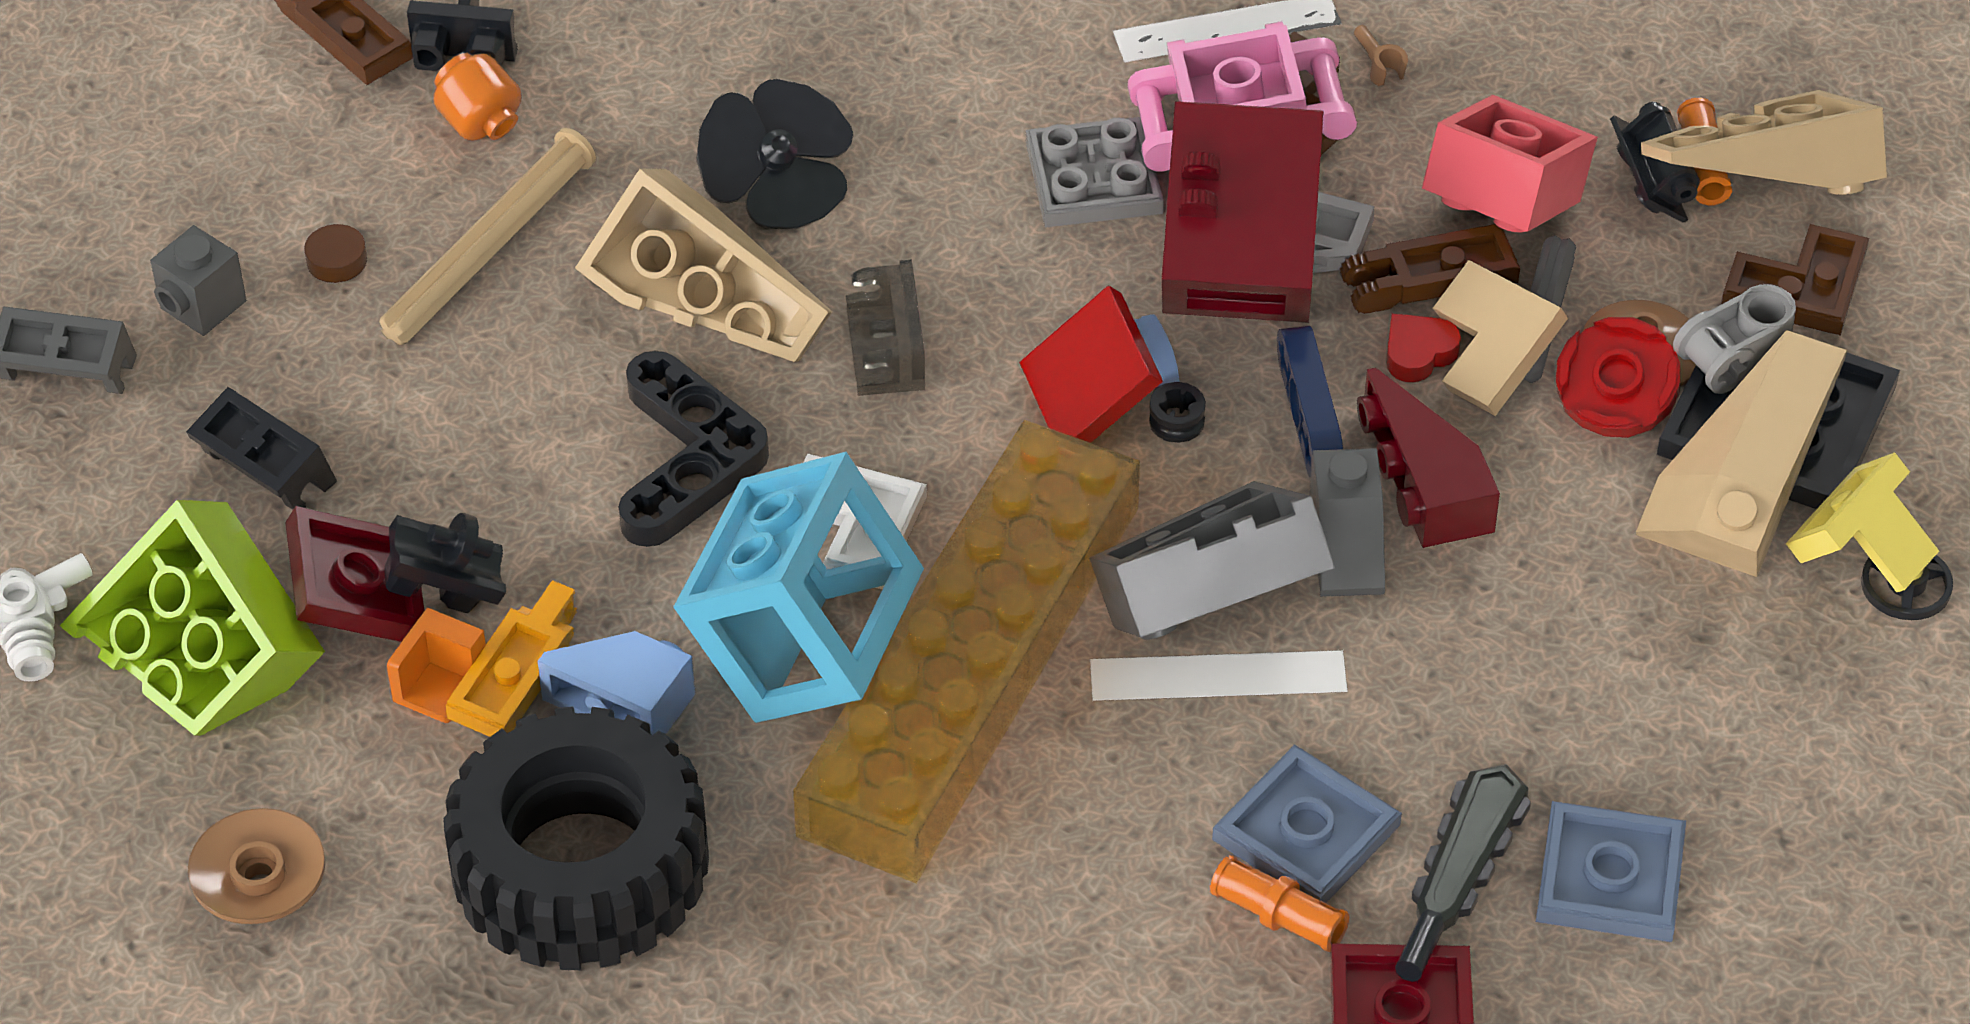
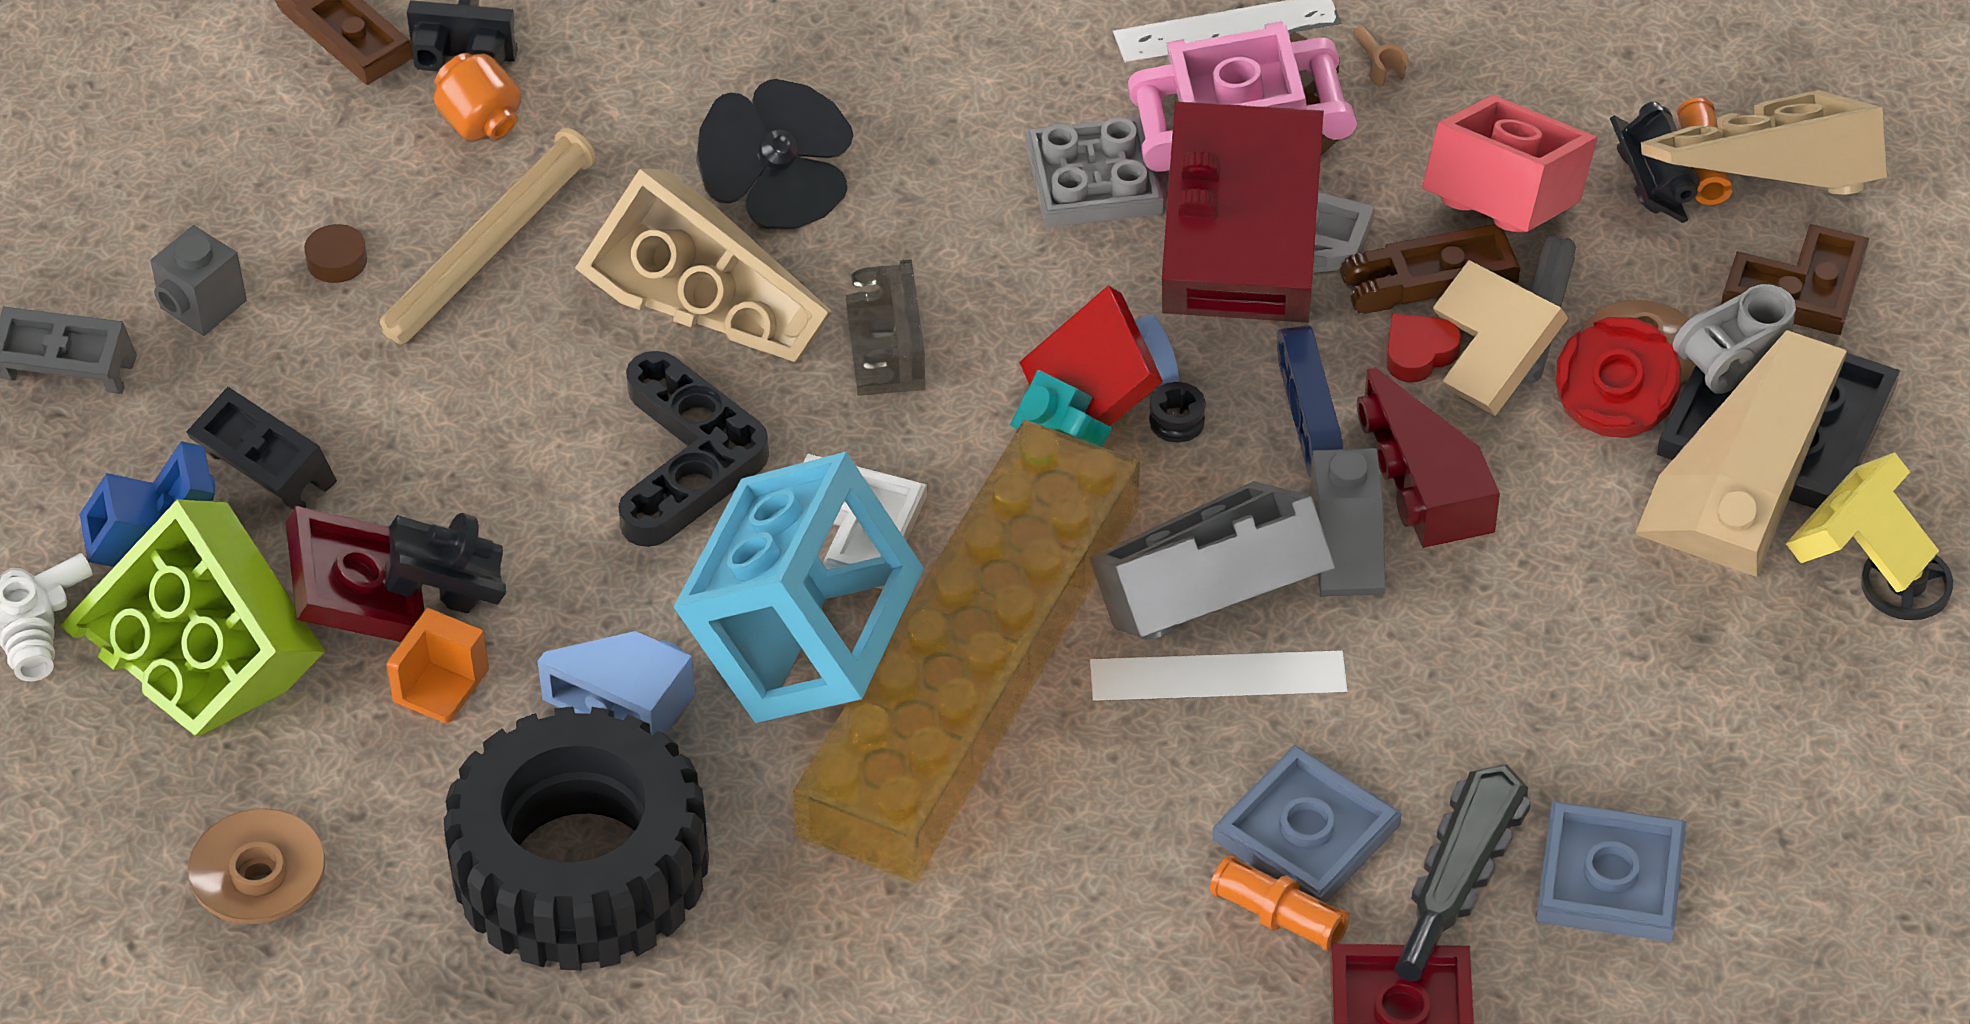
(128, 507): none -> blue brick
(506, 671): light orange hinge -> none
(1061, 409): none -> teal plate

